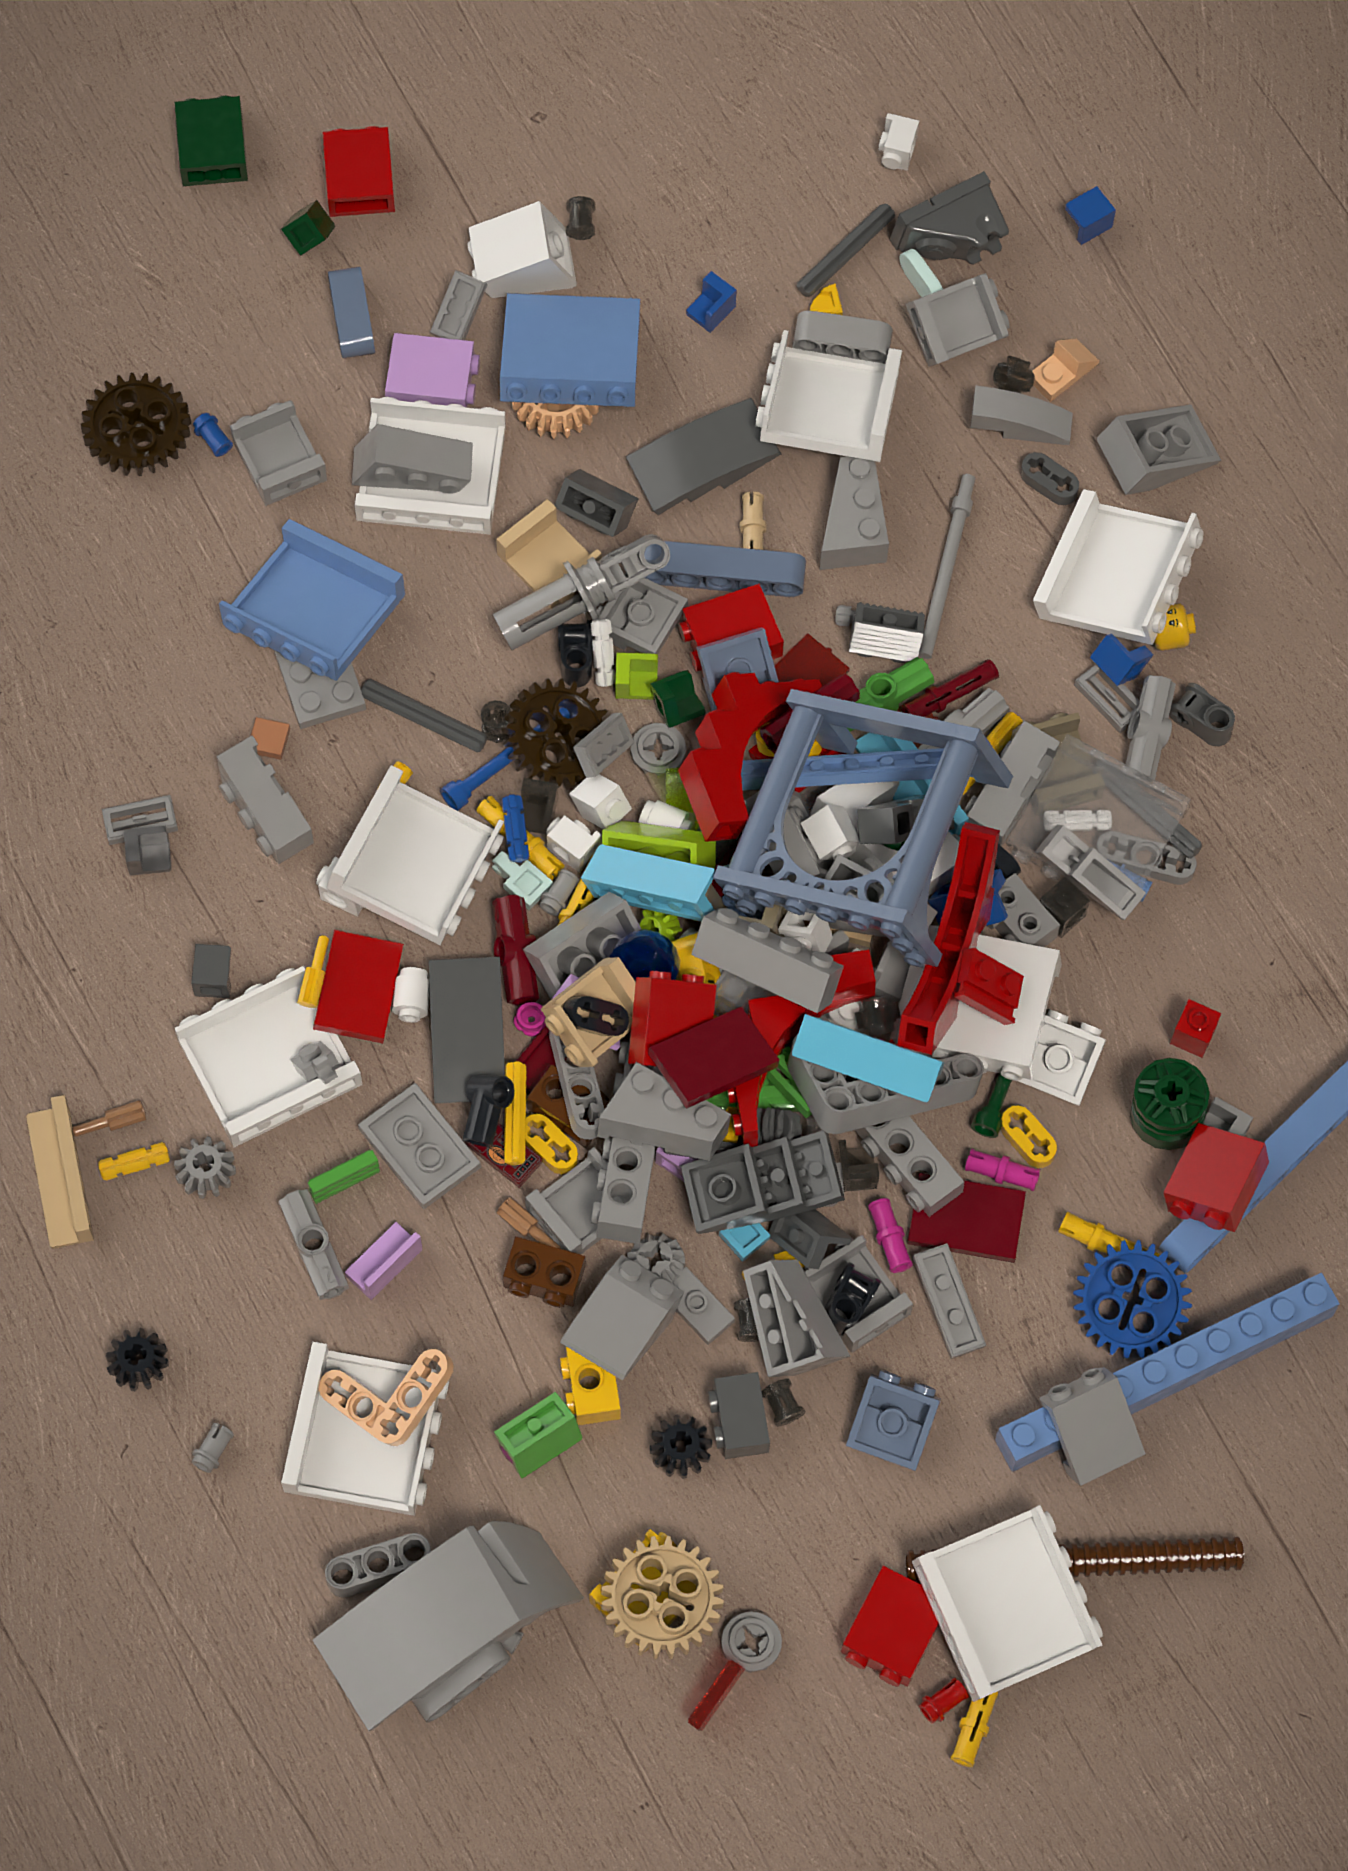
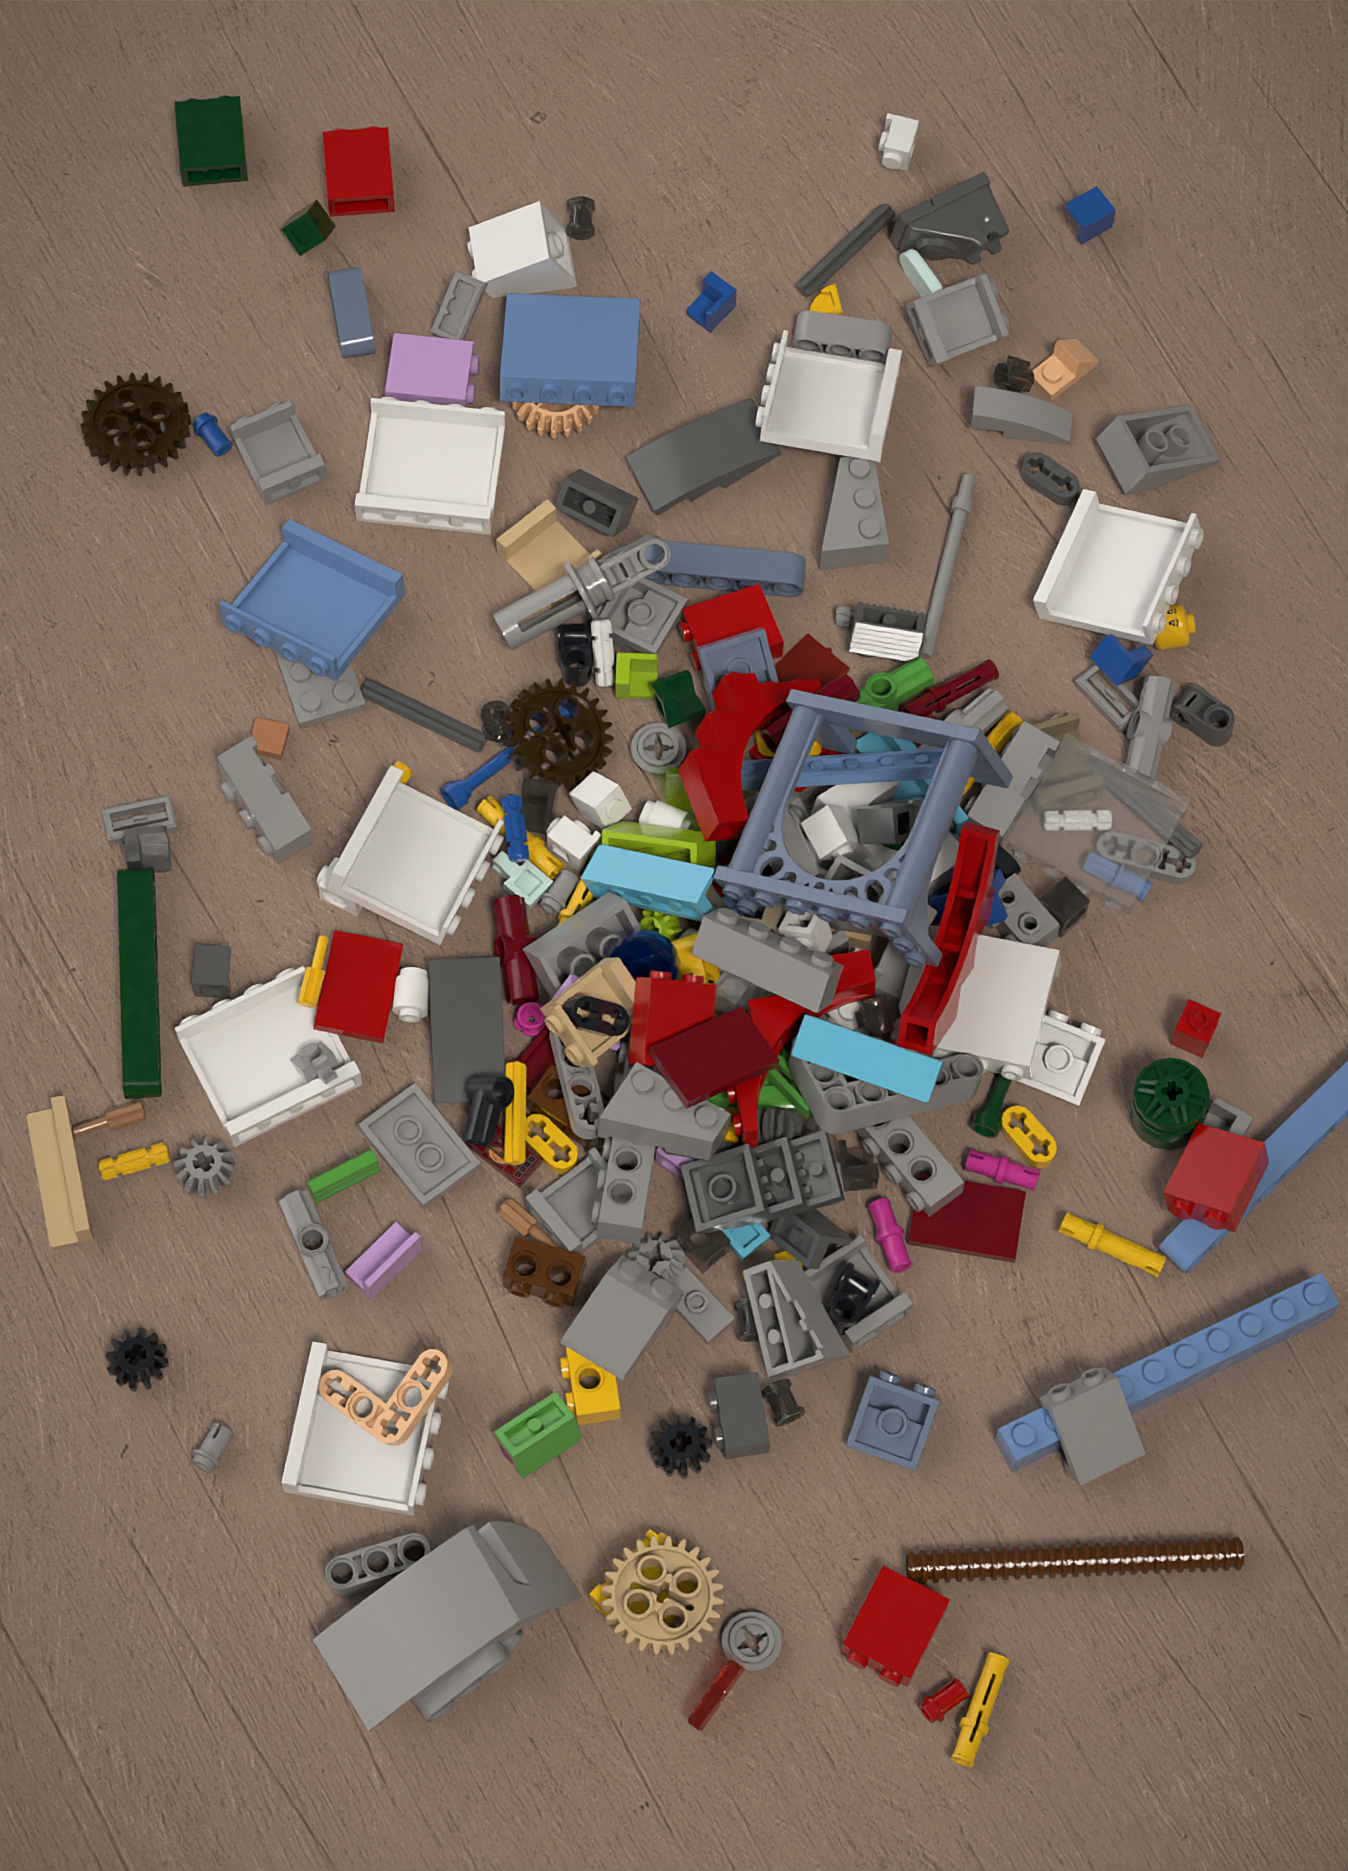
(139, 983): none -> dark green beam
(411, 461): light grey wedge -> none
(603, 745): light grey plate -> none
(703, 1255): none -> clear smoke brick
(753, 524): tan pin -> none
(949, 1301): light grey tile -> none
(989, 986): red plate -> none
(1008, 1602): white panel -> none
(1090, 871): light grey slope -> none
(1163, 1311): blue gear -> none

